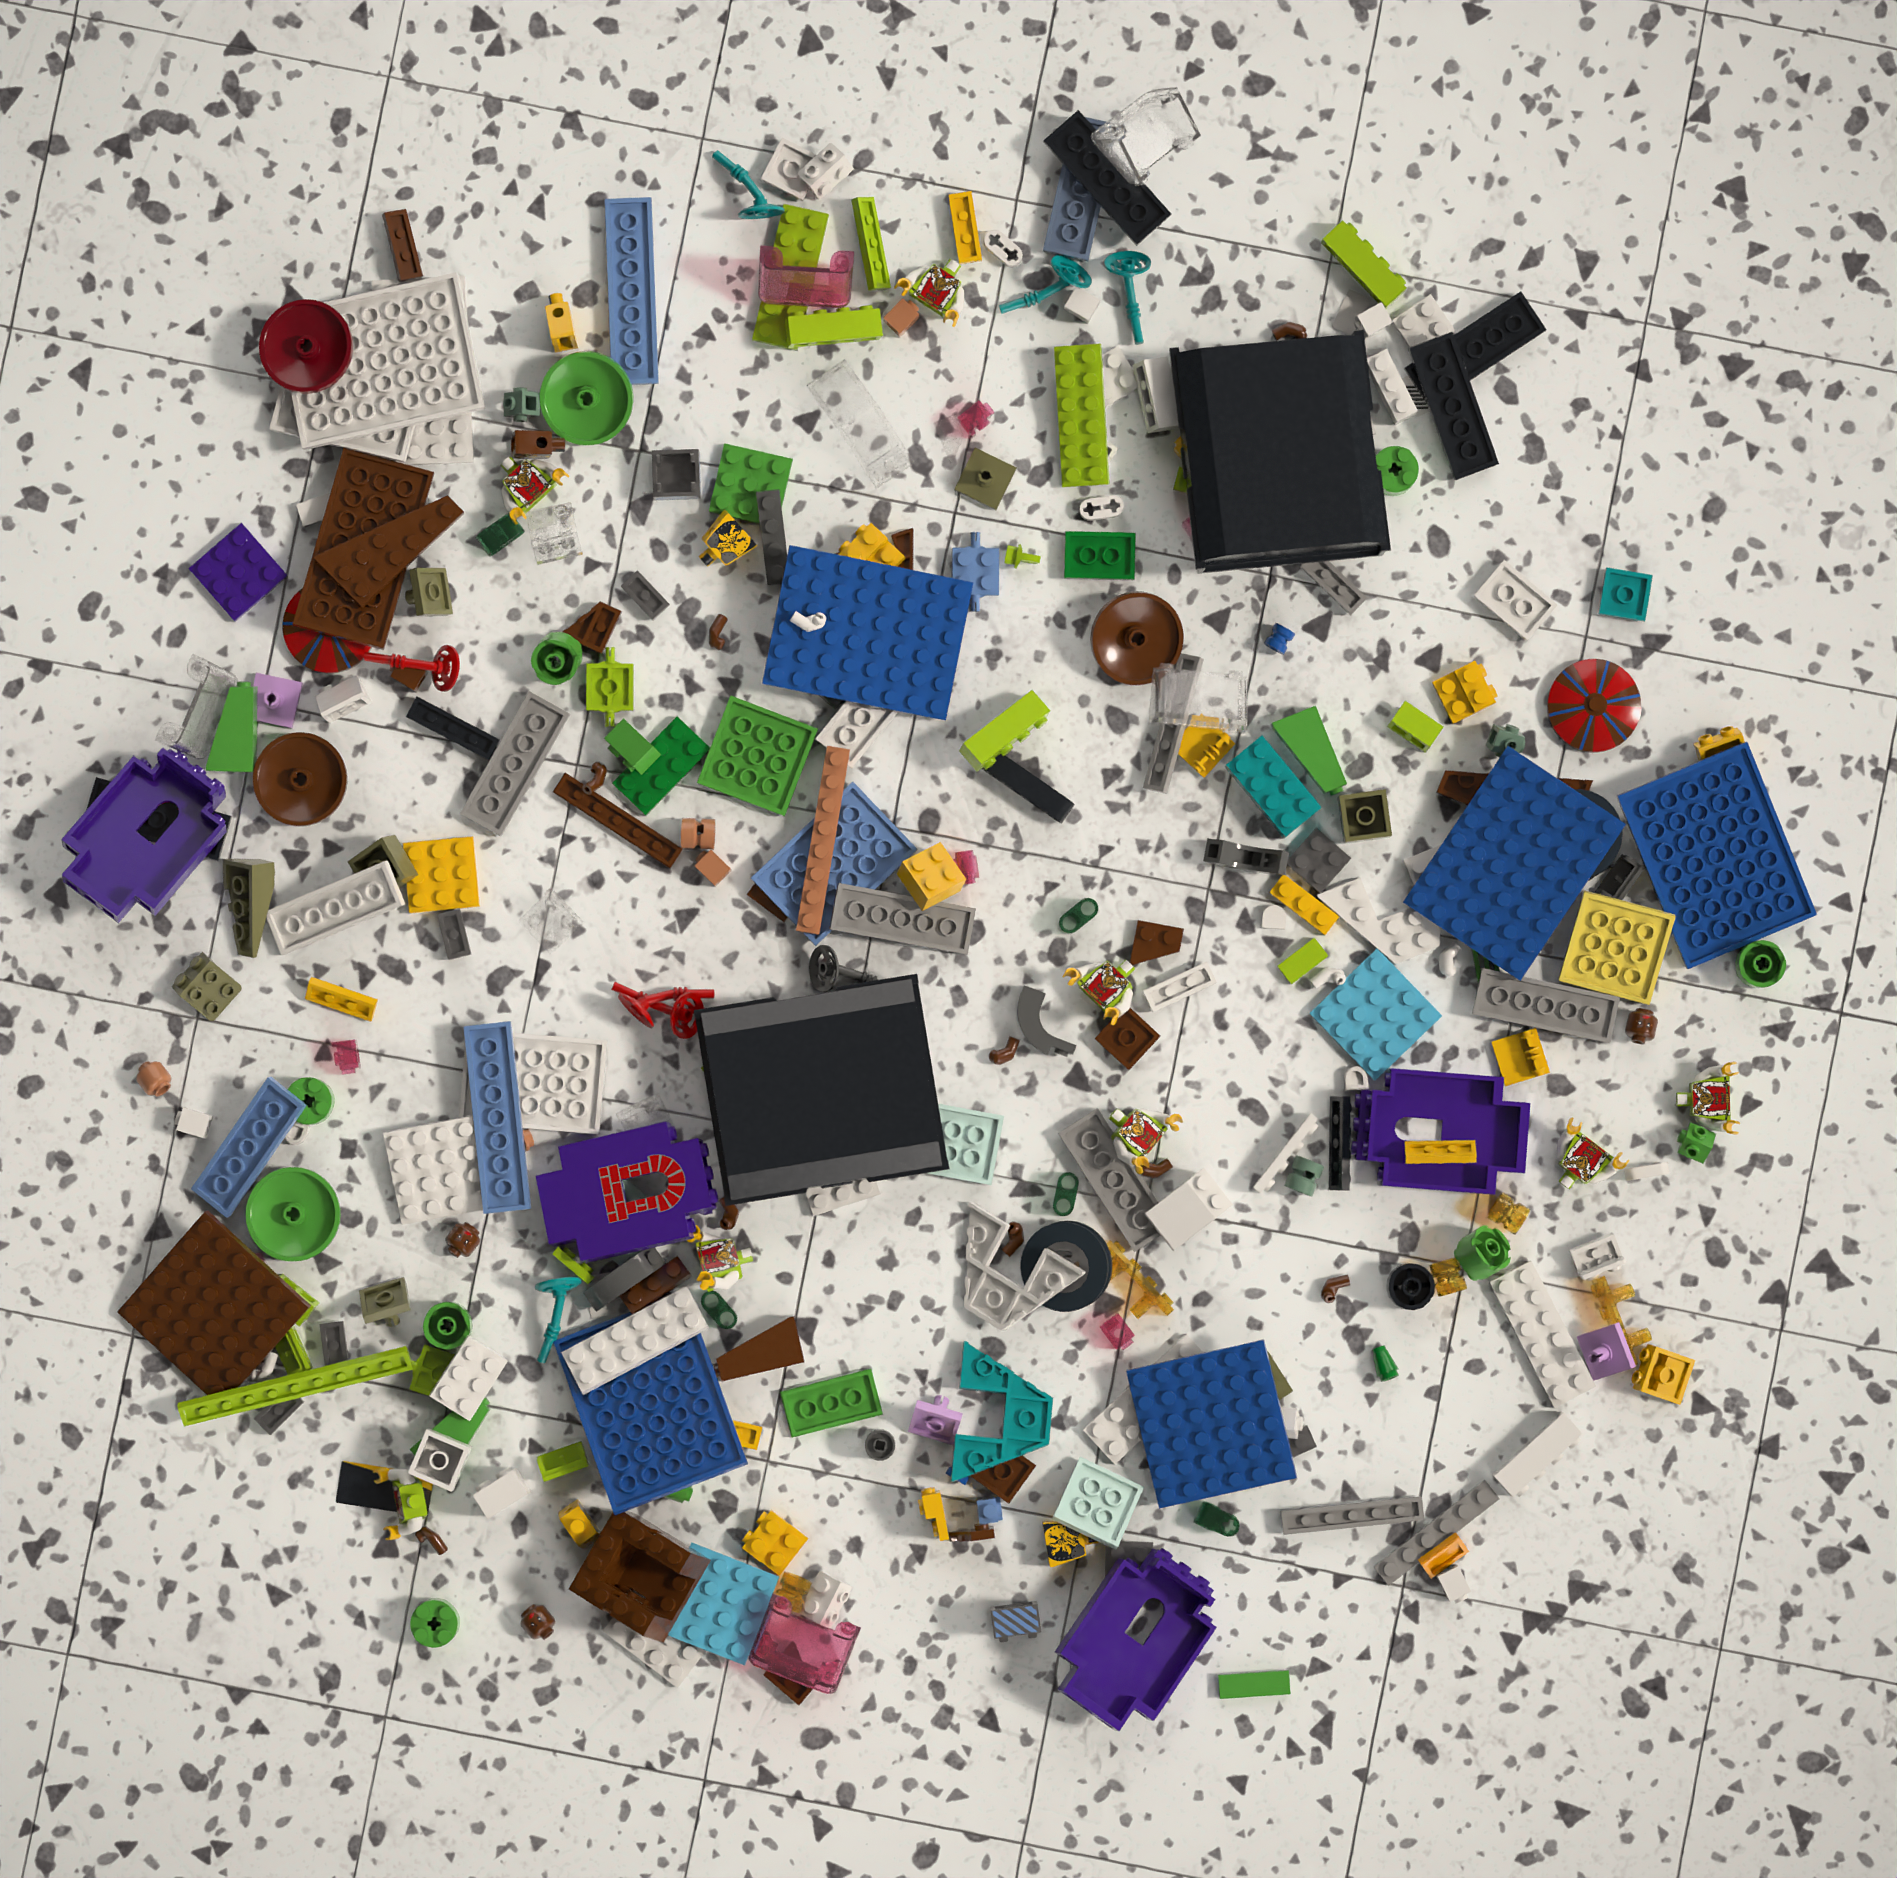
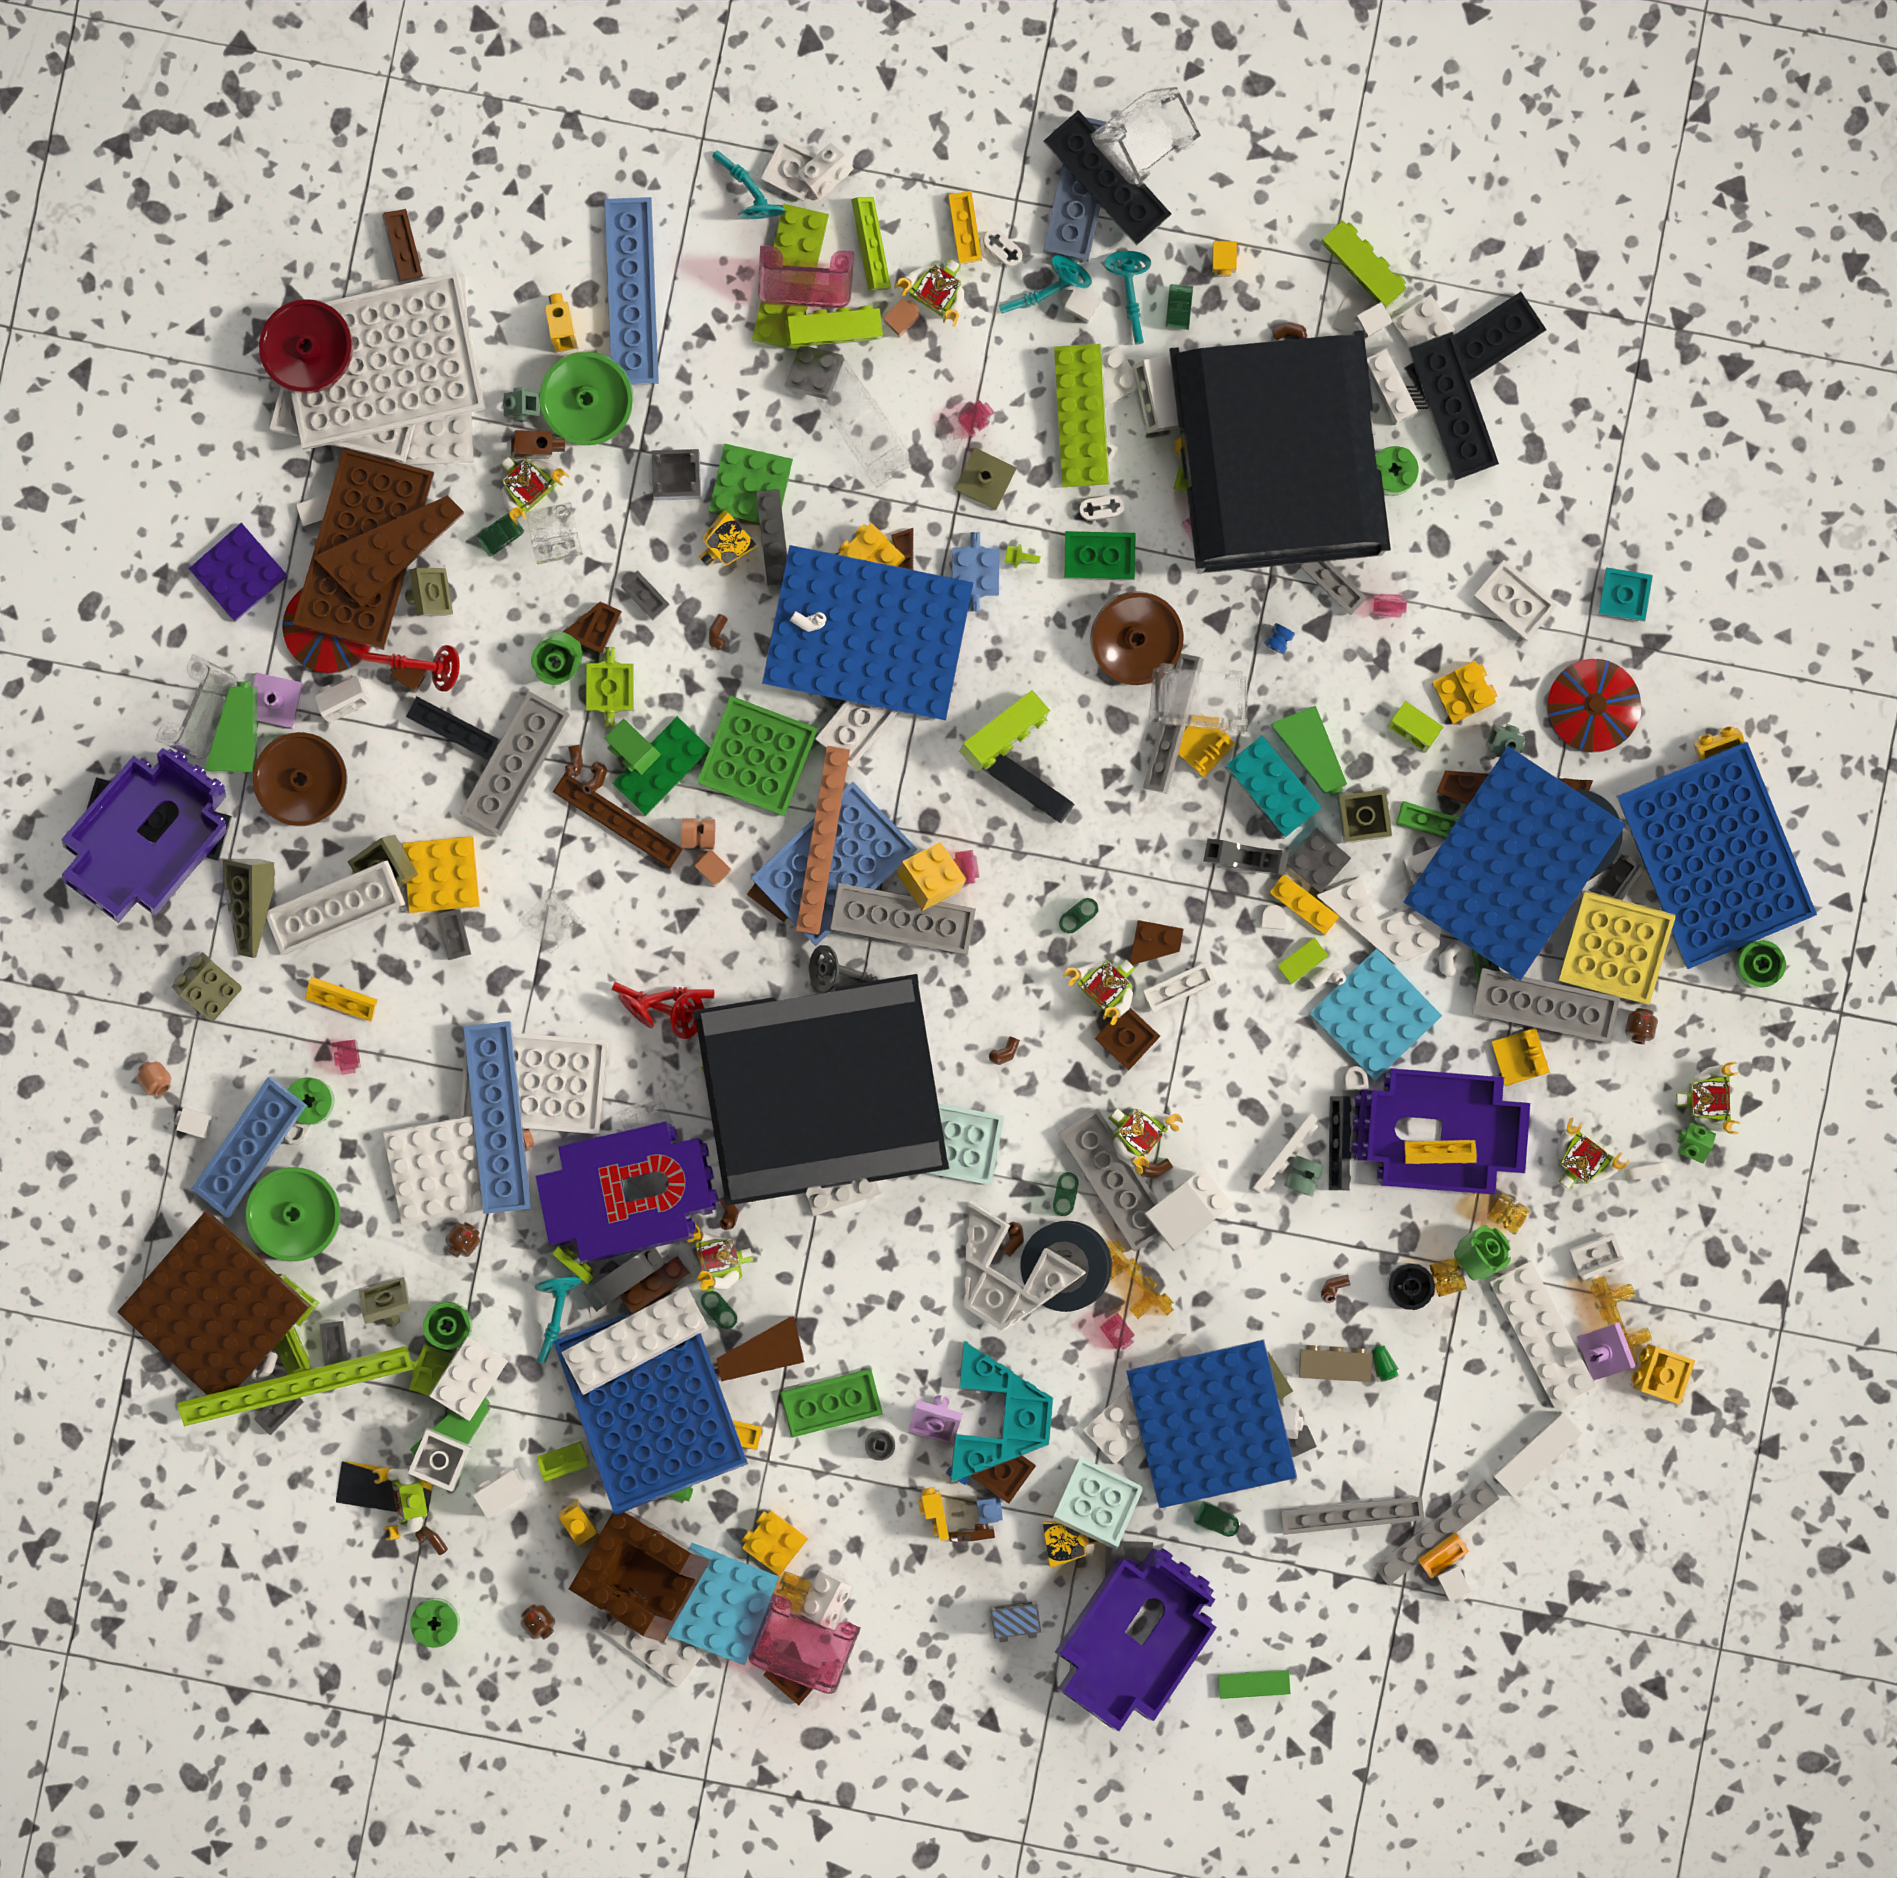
(575, 767): none -> reddish brown arm
(814, 372): none -> flat silver plate
(1029, 1021): dark grey arch -> none
(1179, 306): none -> clear green beam
(1224, 258): none -> yellow brick
(1335, 1364): none -> dark tan brick
(1389, 605): none -> clear pink brick
(1425, 820): none -> bright green tile

